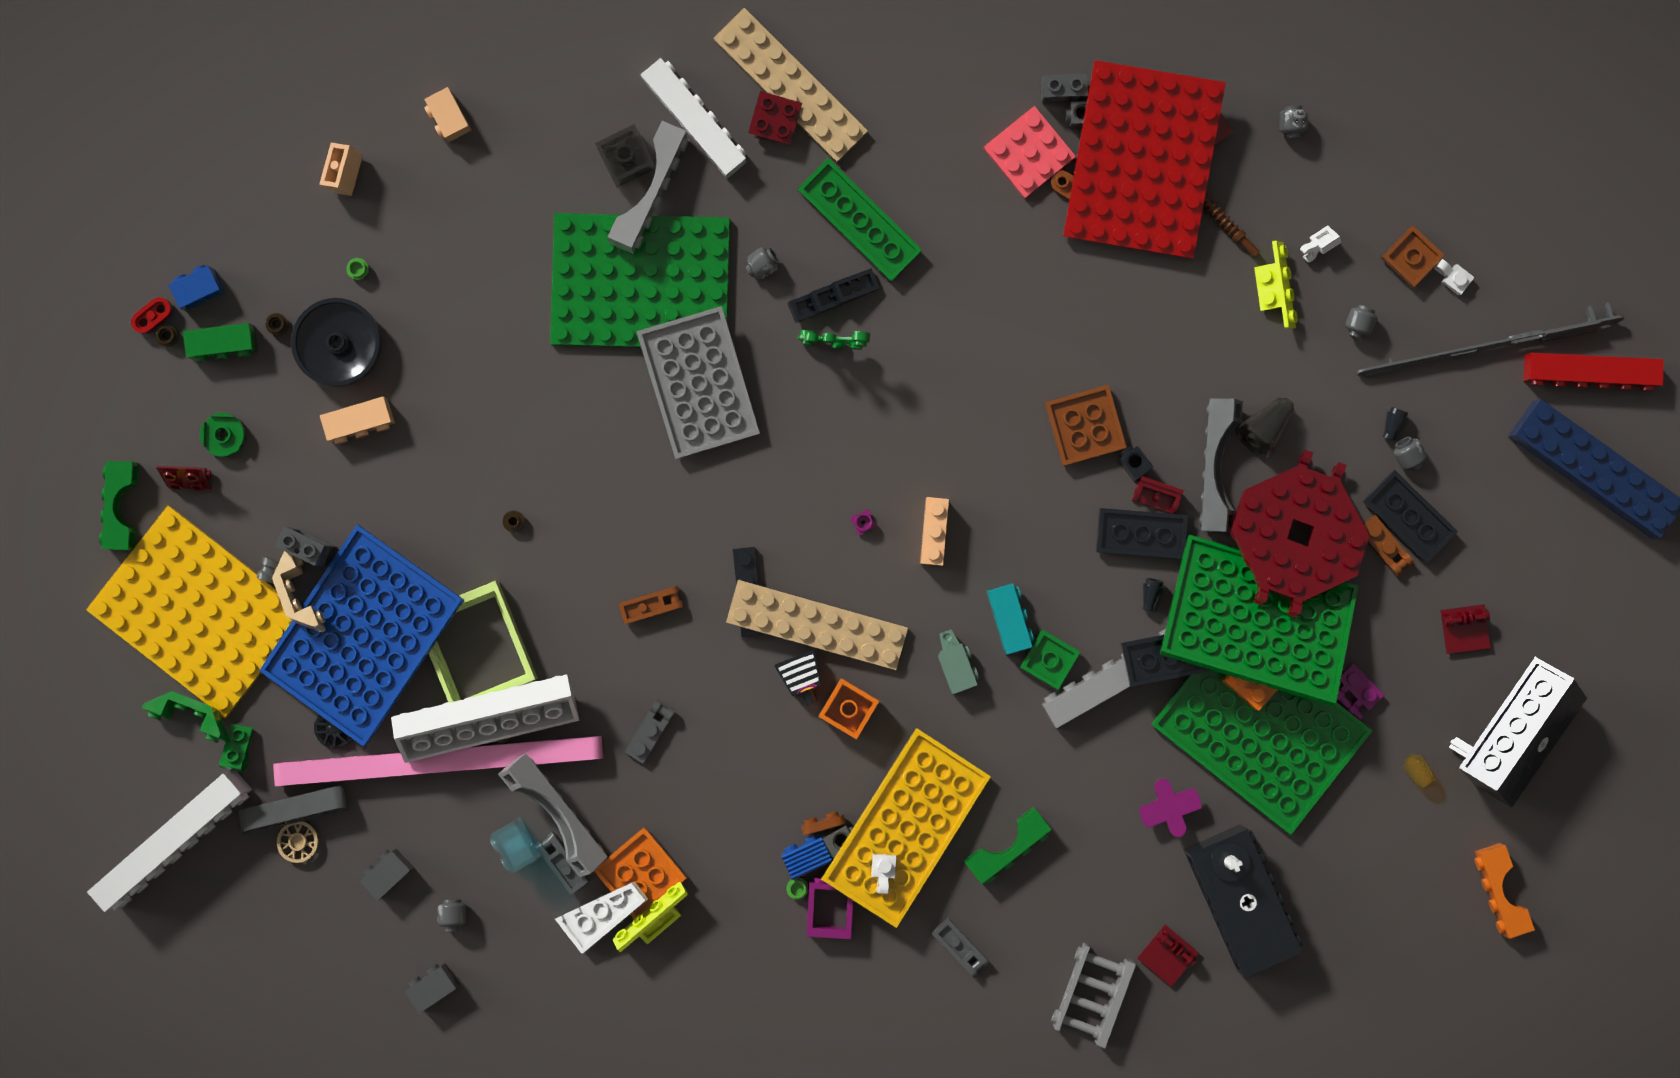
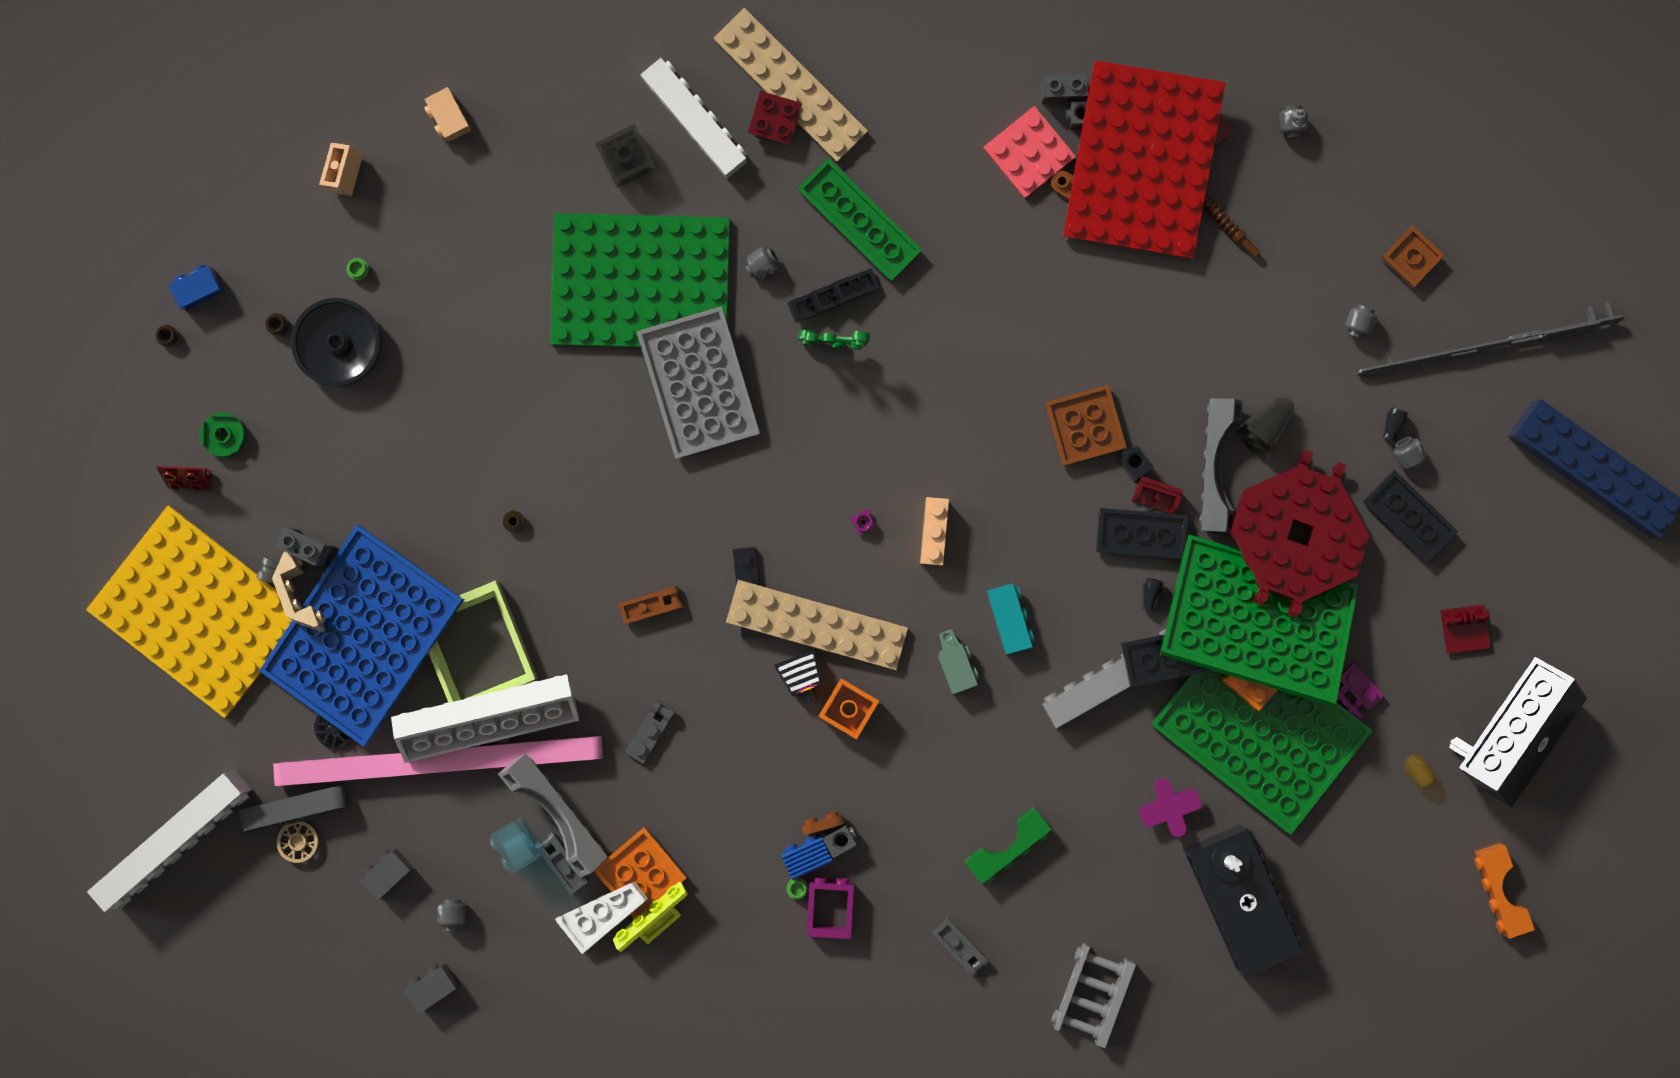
(118, 478): green arch -> none
(152, 315): red plate -> none
(165, 705): green slope -> none
(220, 342): green brick -> none
(235, 751): green plate -> none
(357, 420): light nougat brick -> none
(629, 227): light grey arch -> none
(883, 867): white plate -> none
(909, 818): yellow plate -> none
(1050, 659): green plate -> none
(1168, 955): dark red hinge -> none
(1274, 286): neon yellow bracket -> none
(1321, 241): white plate -> none
(1387, 546): dark orange plate -> none
(1455, 278): white plate -> none
(1593, 370): red brick -> none

